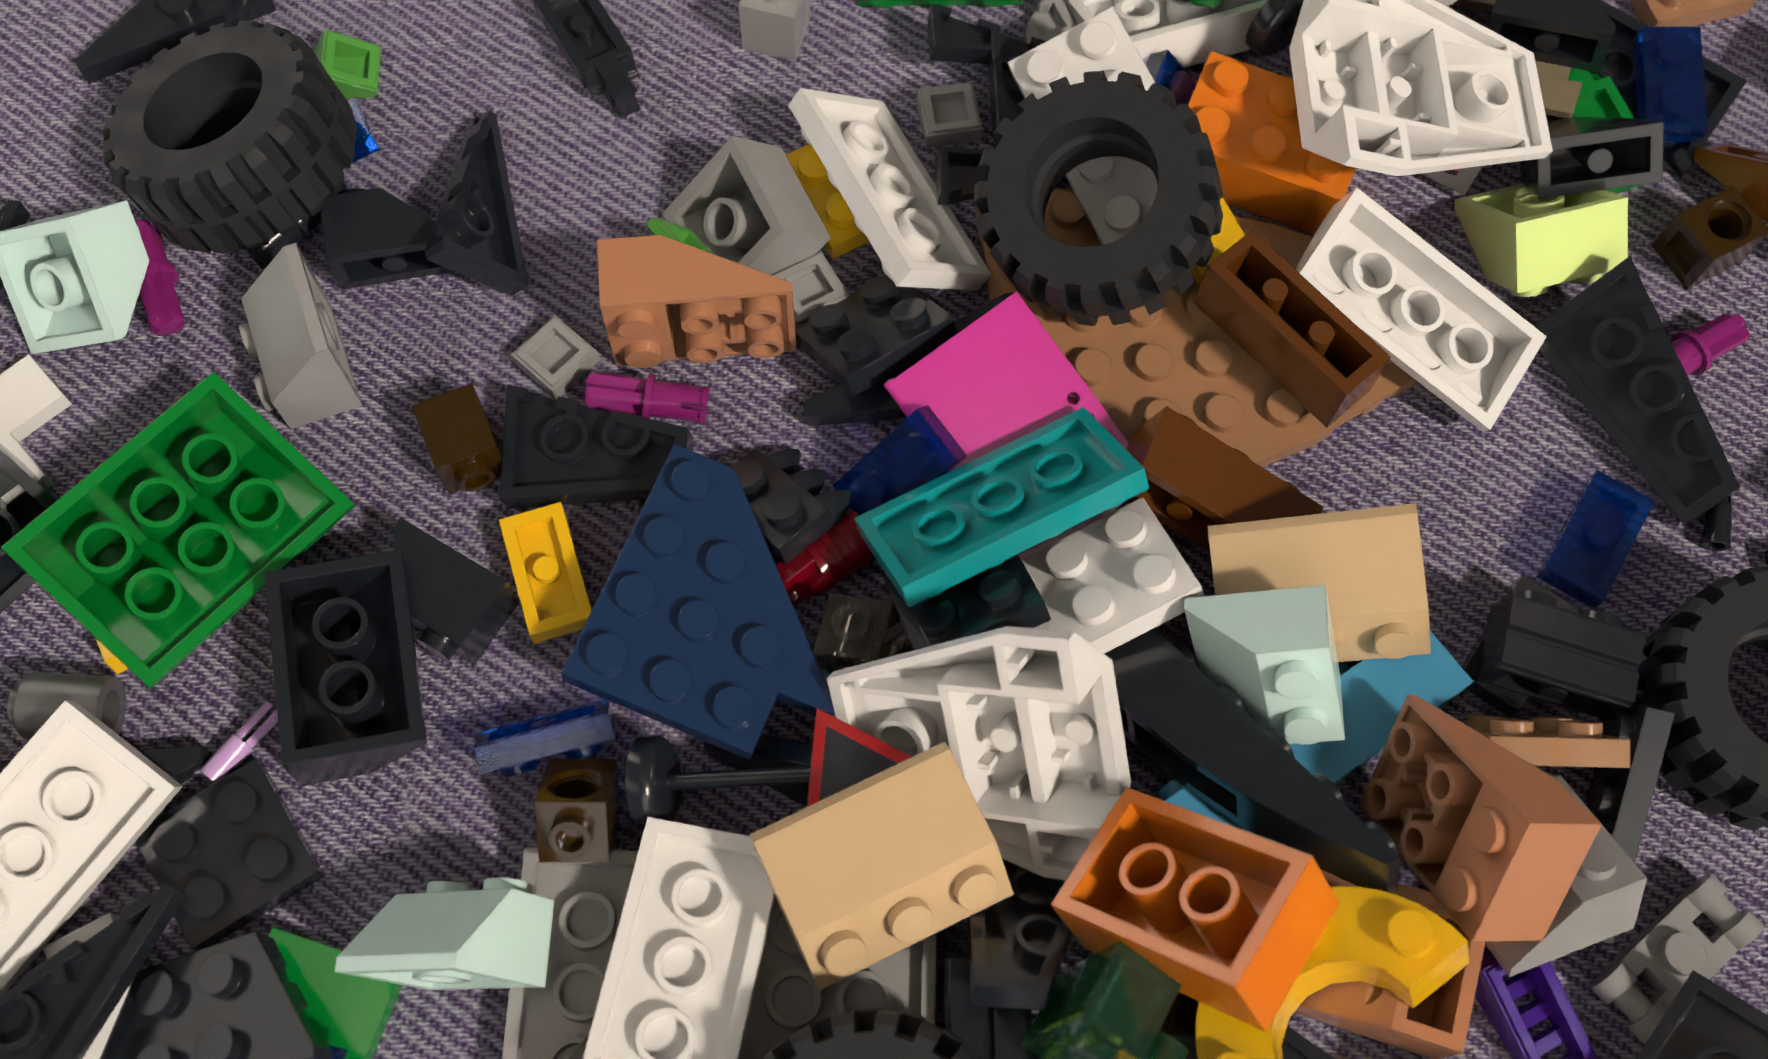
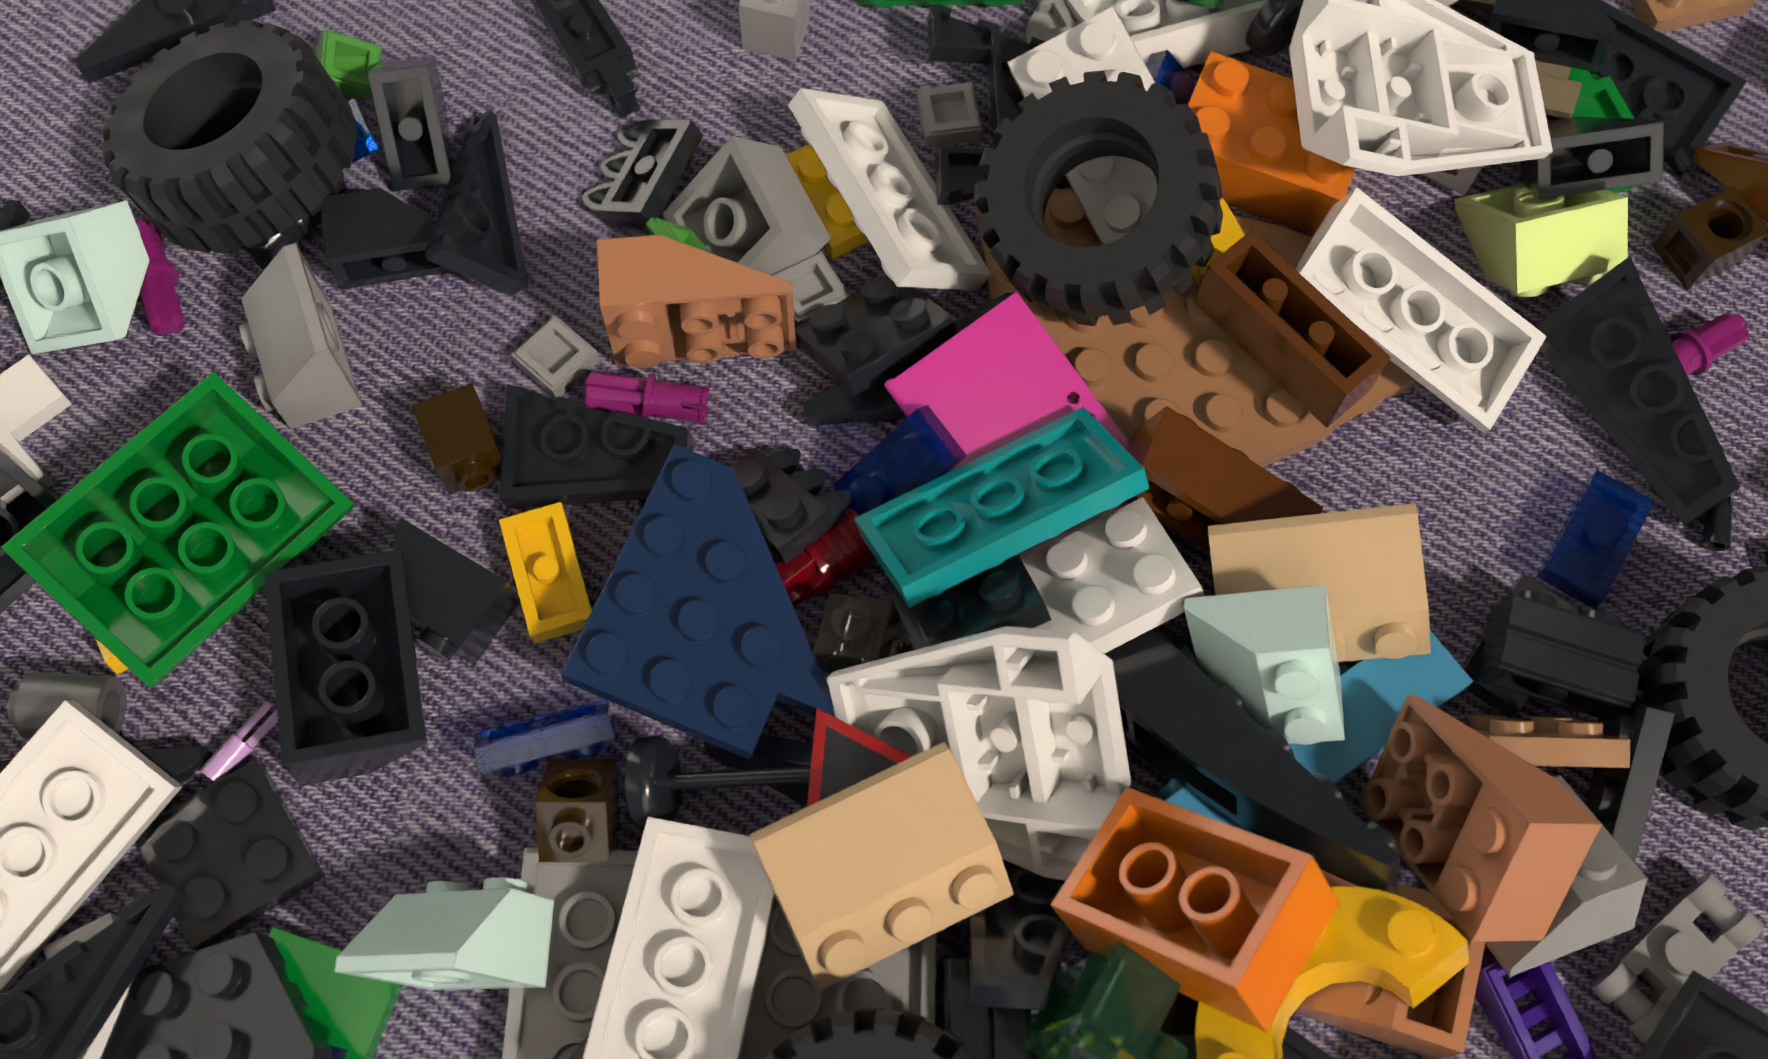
(412, 122): none -> black slope
(644, 174): none -> black plate
(1671, 81): clear blue plate -> none

